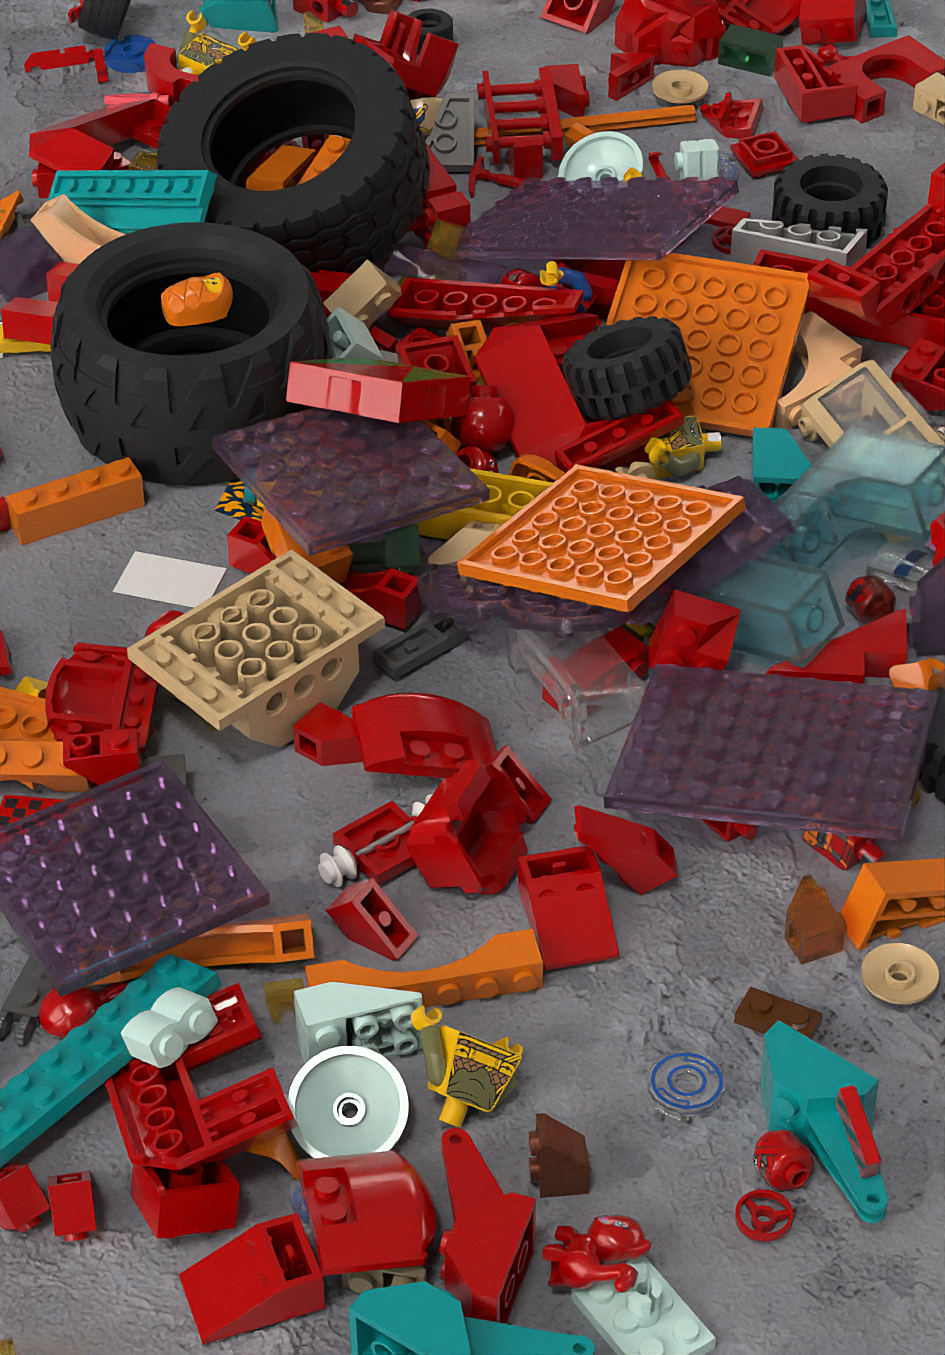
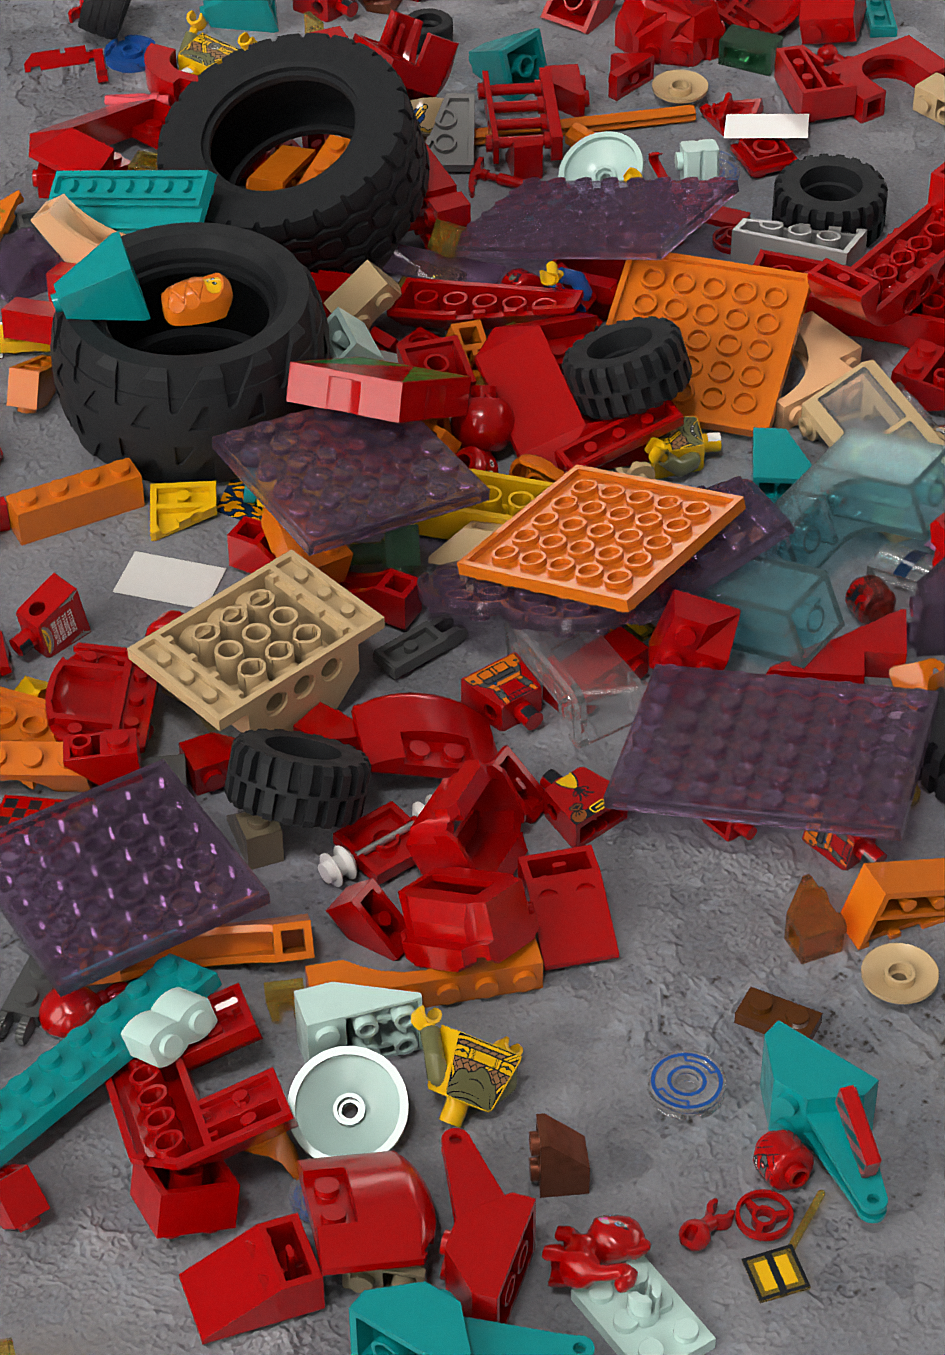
(31, 384): none -> orange slope
(50, 619): none -> red torso
(72, 1205): red slope -> none
(102, 286): none -> teal slope
(180, 506): none -> yellow wing
(207, 761): none -> red slope
(257, 839): none -> dark tan slope
(297, 778): none -> black tyre
(465, 916): none -> red piece
(504, 694): none -> red torso
(510, 59): none -> teal slope
(577, 805): none -> red torso
(629, 848): red slope -> none
(697, 1233): none -> red arm
(766, 126): none -> white sticker
(779, 1270): none -> piece

